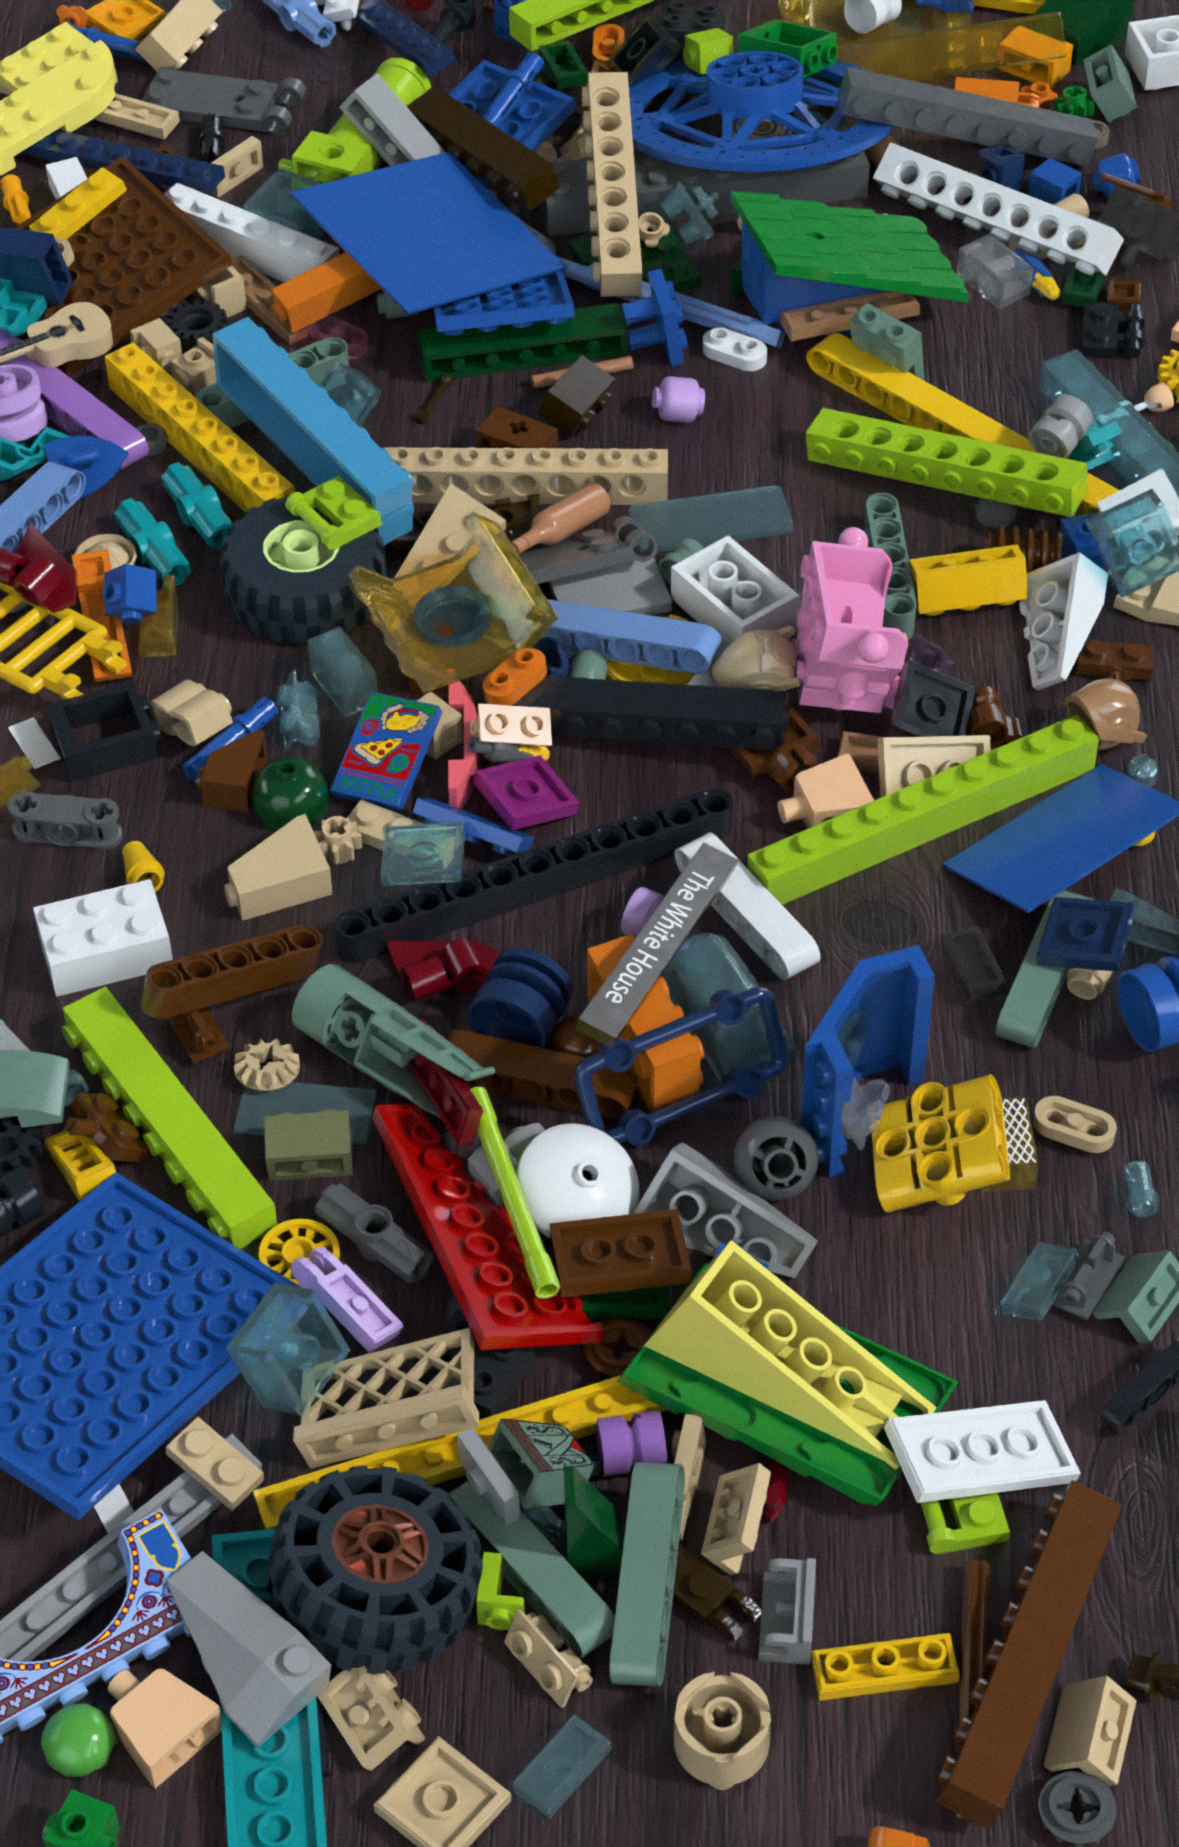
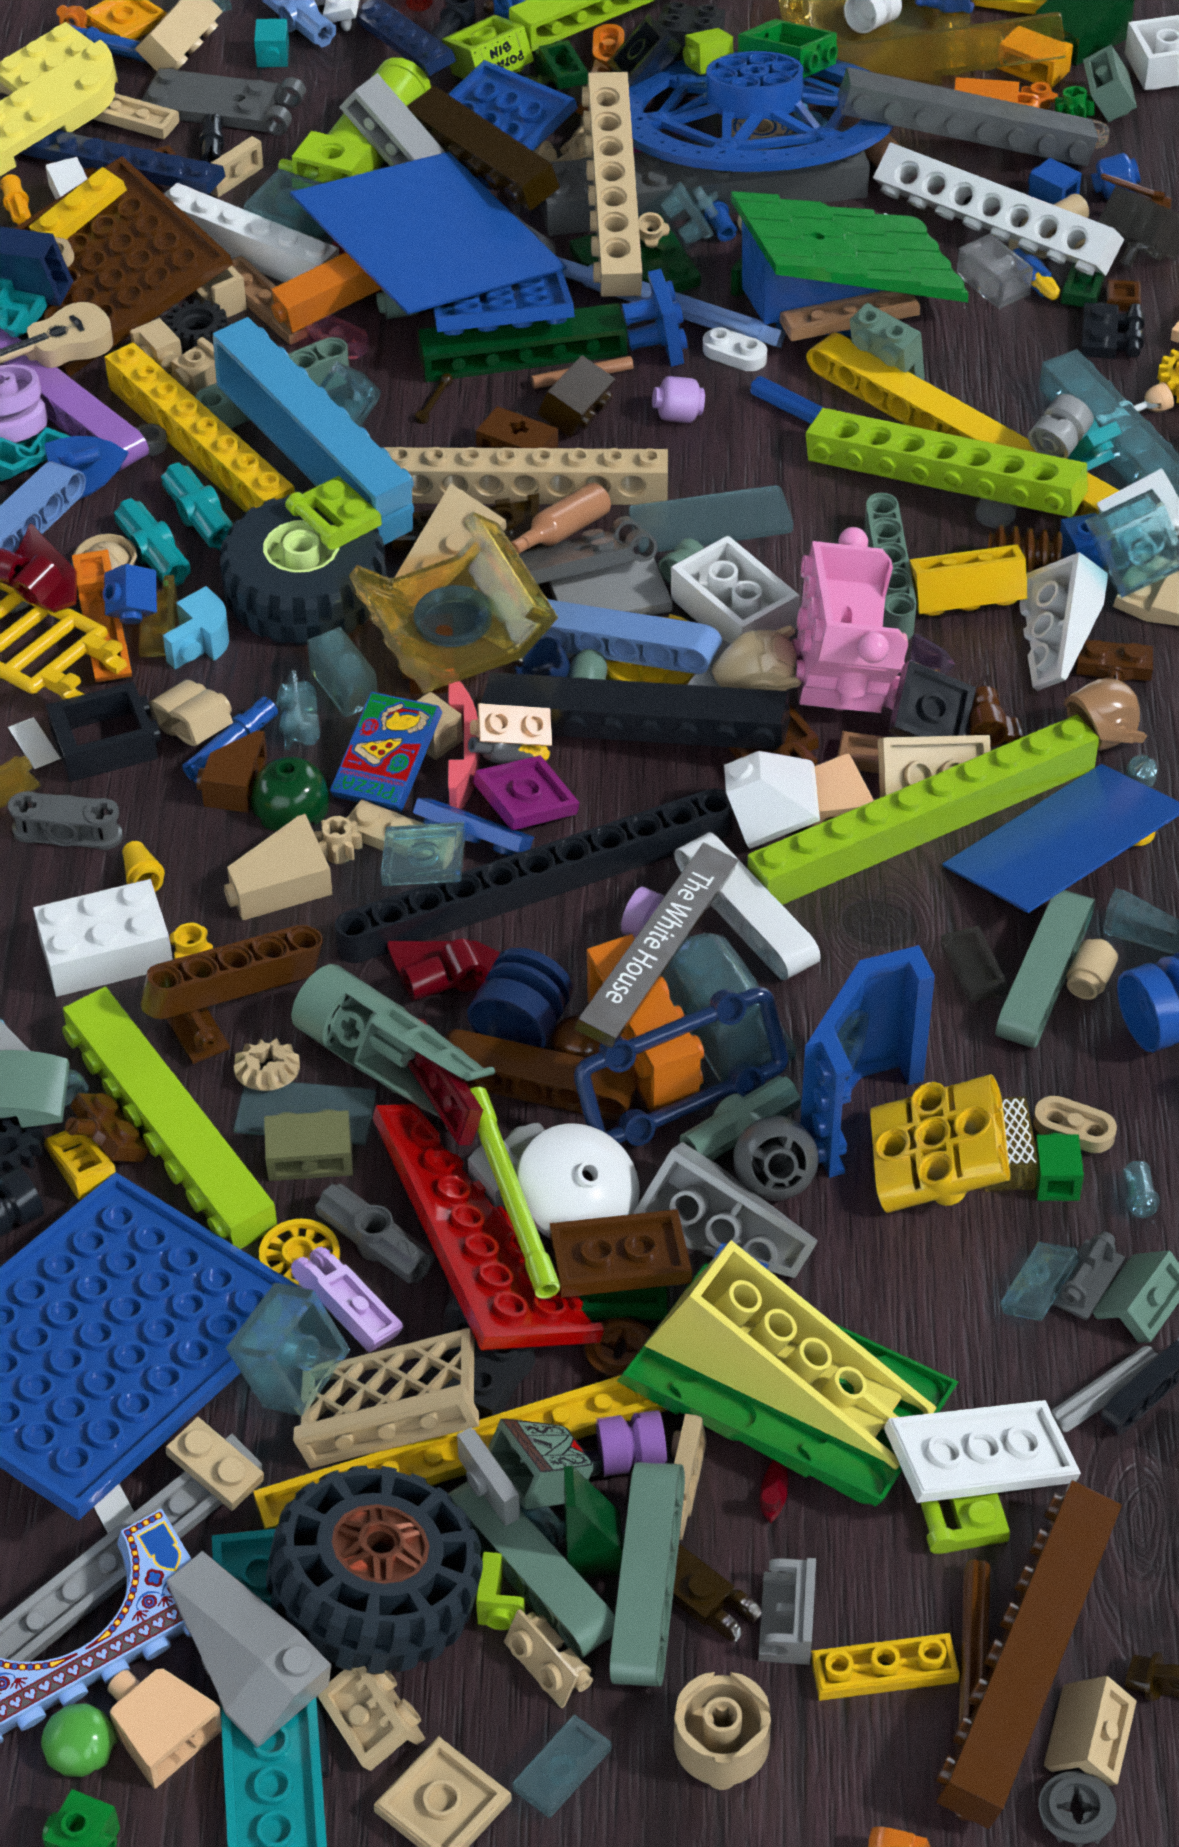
(189, 939): none -> yellow plate
(200, 629): none -> medium azure brick
(271, 42): none -> teal brick
(489, 40): none -> lime brick
(515, 677): orange plate -> none
(517, 84): blue pin -> none
(722, 222): none -> blue pin
(736, 1516): tan bracket -> none
(737, 1112): none -> sand green piece
(771, 795): none -> white slope
(785, 399): none -> blue axle
(864, 1111): clear hinge -> none
(1002, 166): dark blue brick -> none
(1059, 1167): none -> green brick
(1086, 934): dark blue plate -> none
(1101, 1390): none -> light grey axle

